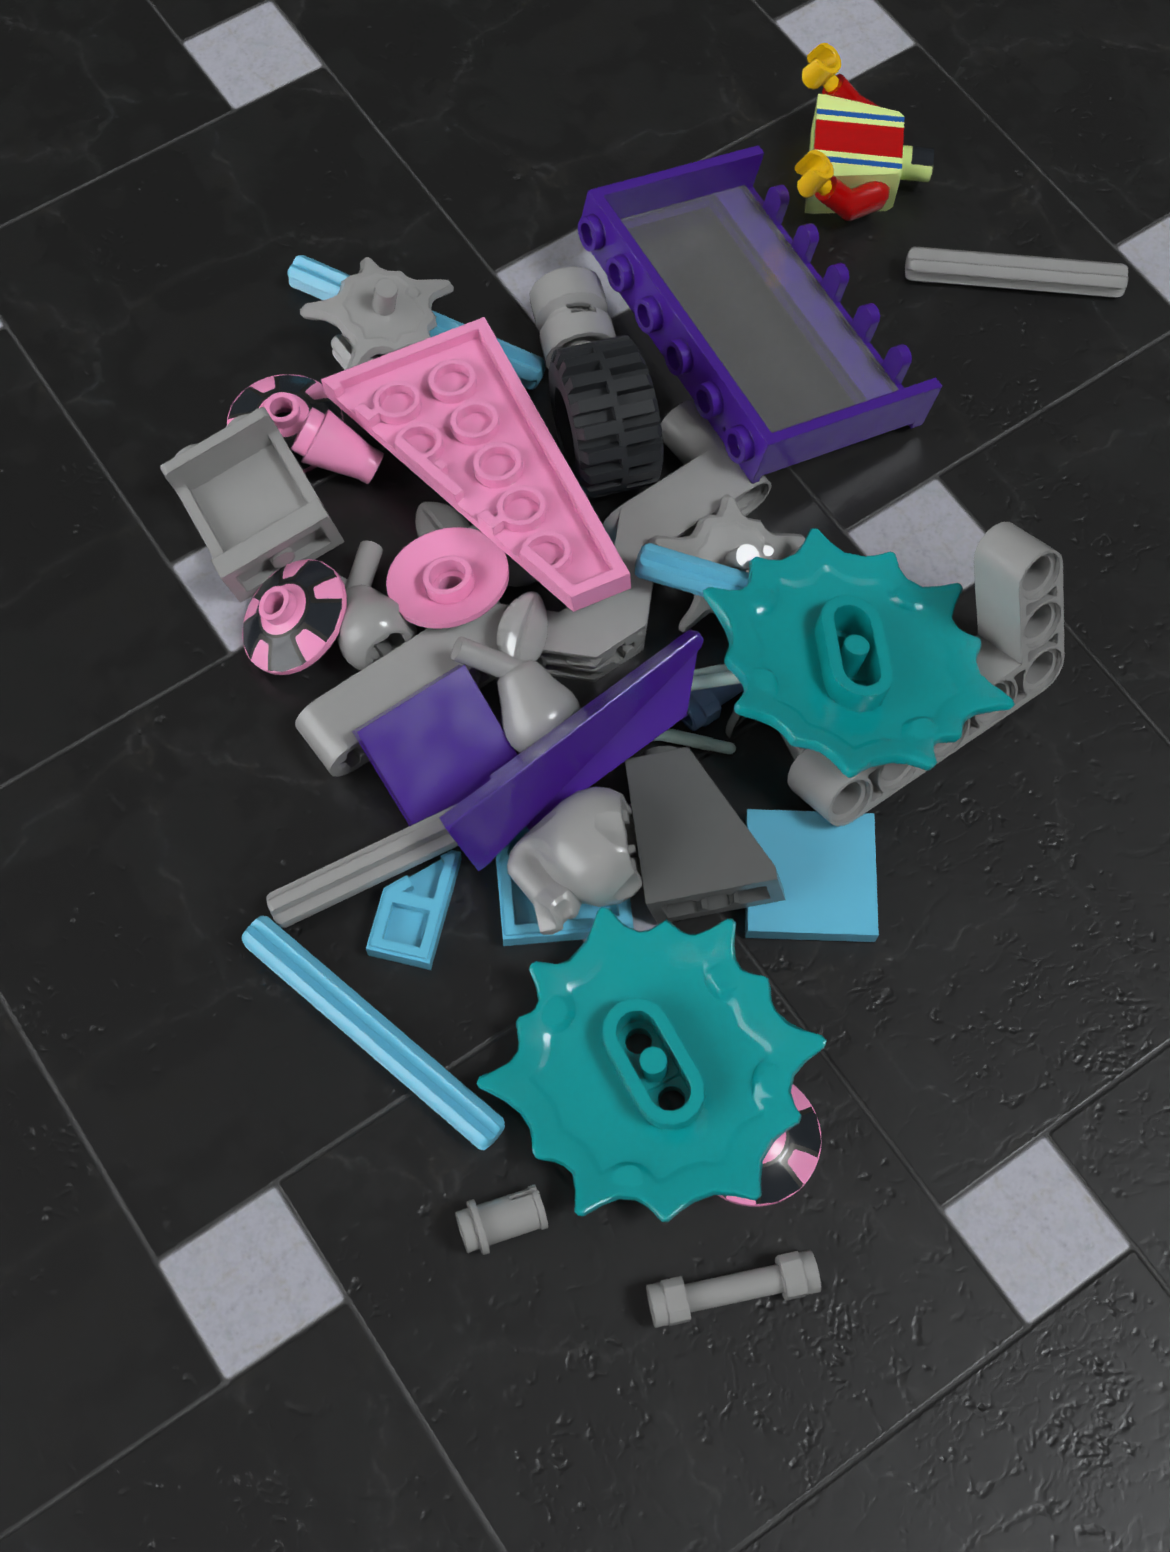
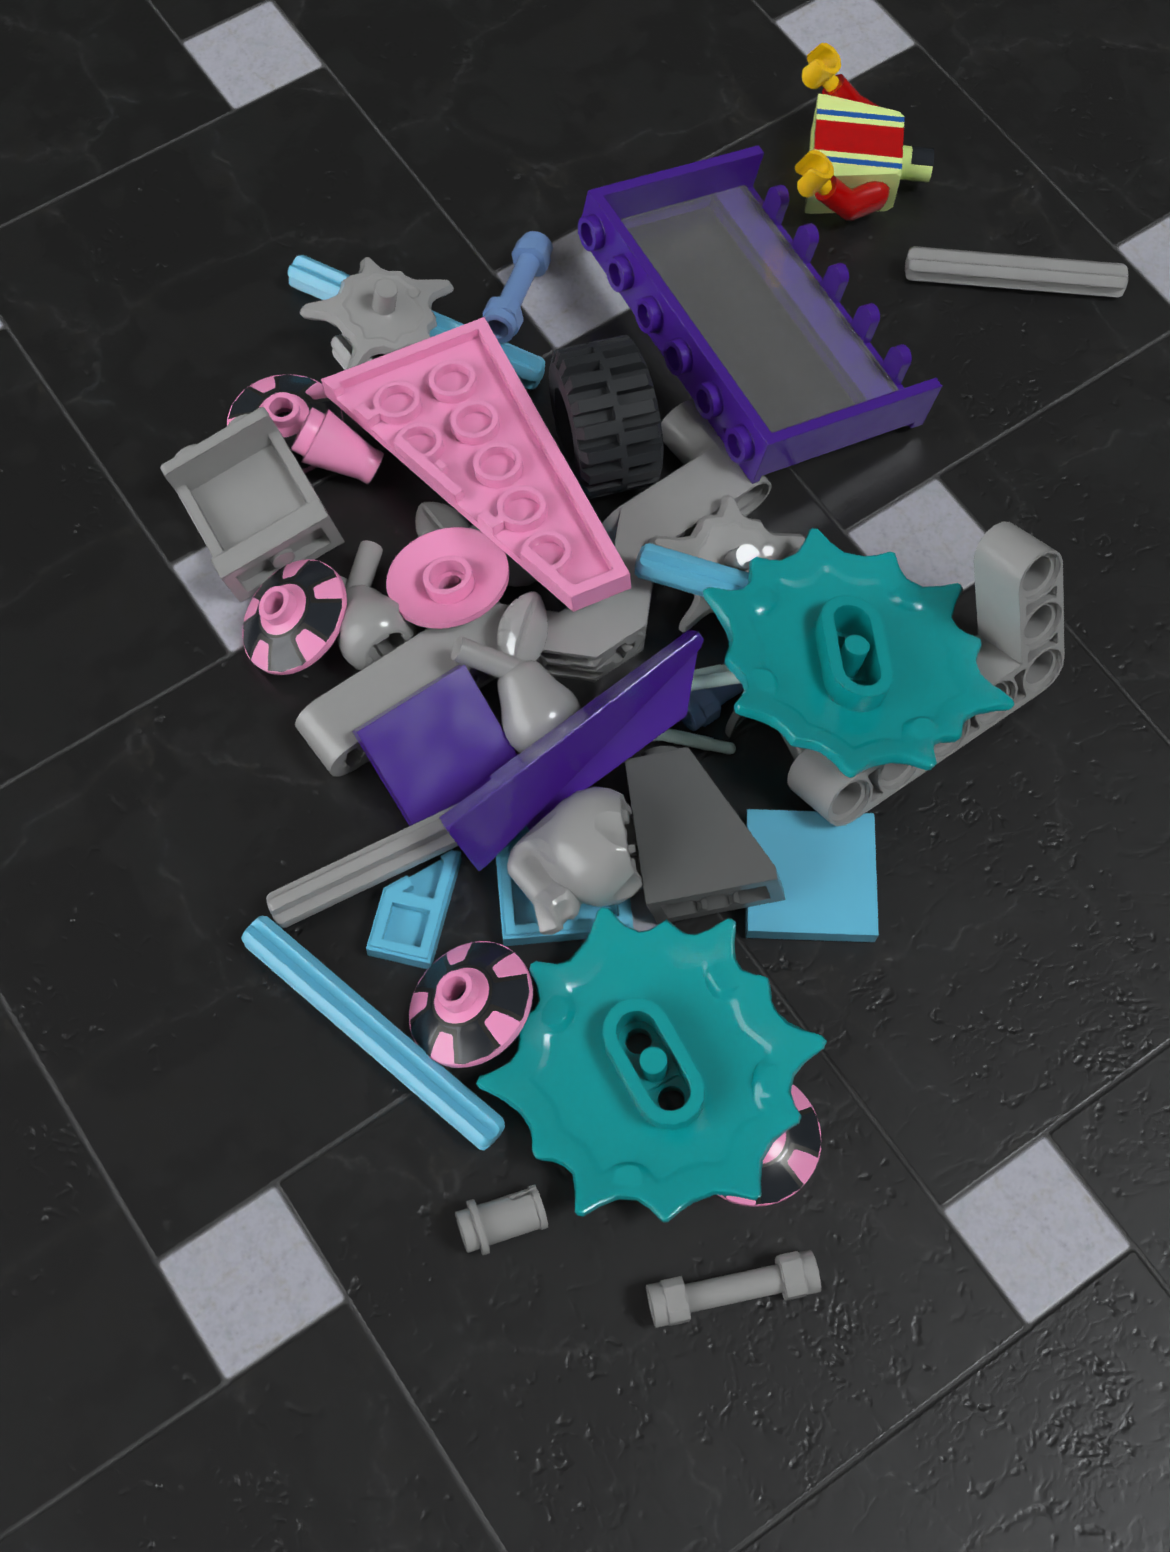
(484, 1017): none -> dish
(530, 259): none -> medium blue bar
(569, 309): light grey wheel -> none

